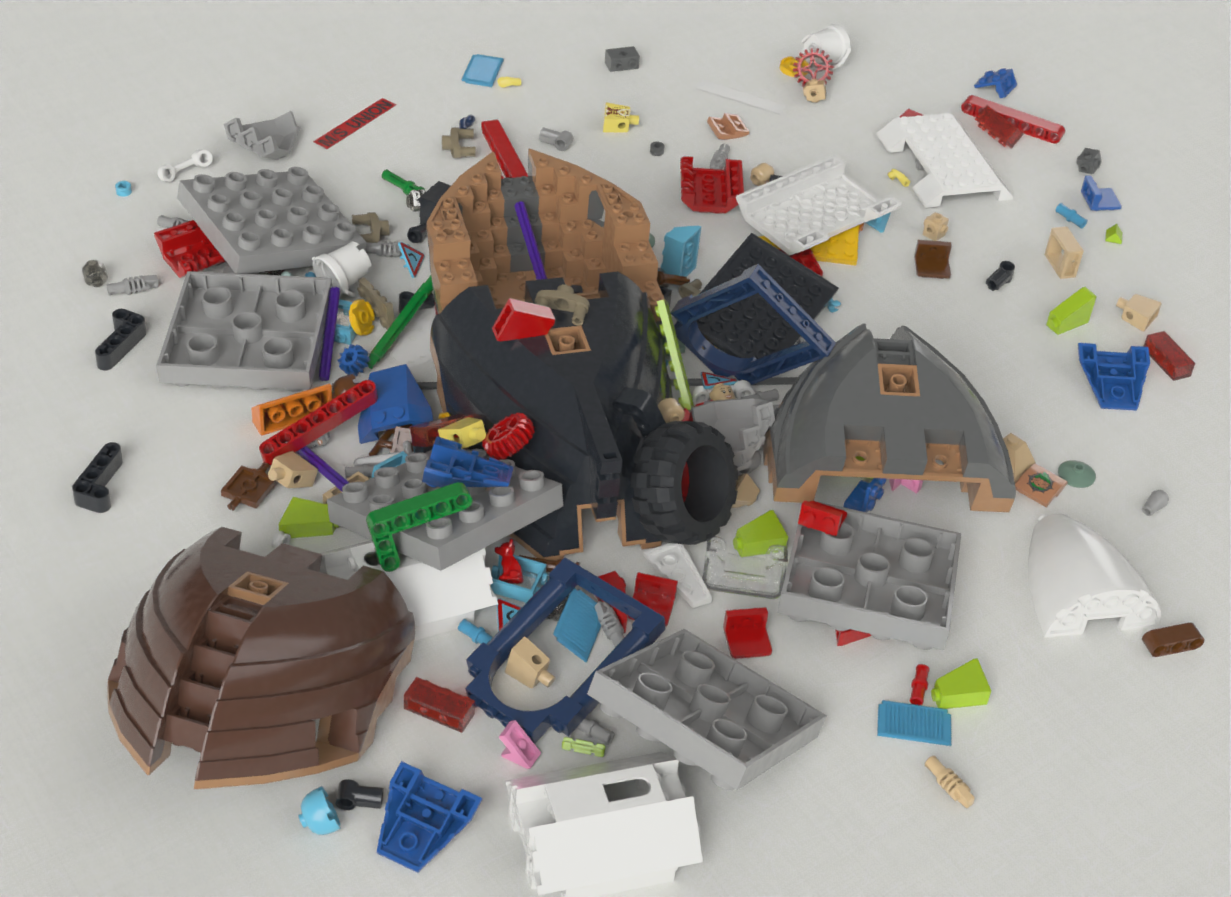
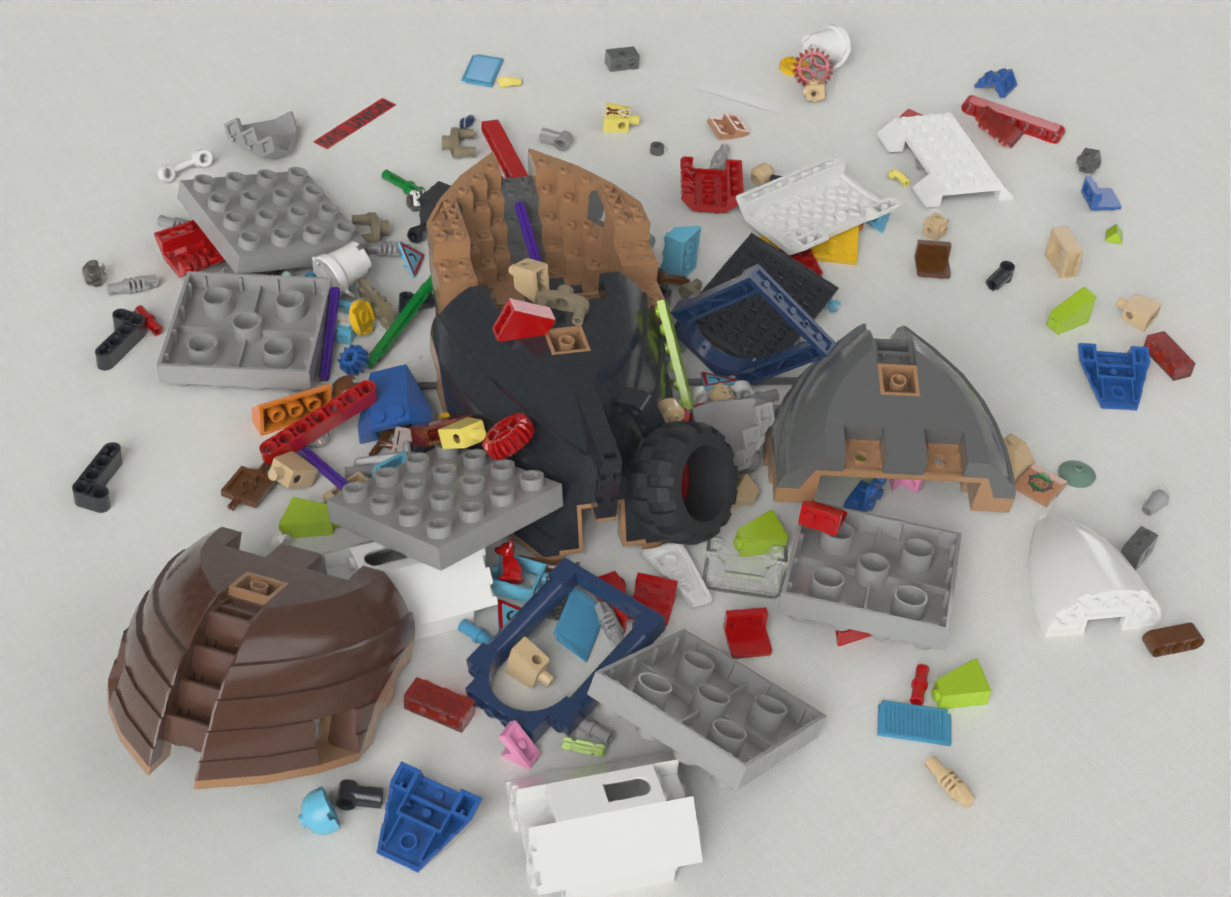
(123, 188): medium azure bush -> none
(150, 320): none -> red pin
(411, 517): green beam -> none
(453, 464): blue wedge -> none
(530, 277): none -> tan torso
(1071, 215): dark azure pin -> none
(1139, 546): none -> dark grey brick

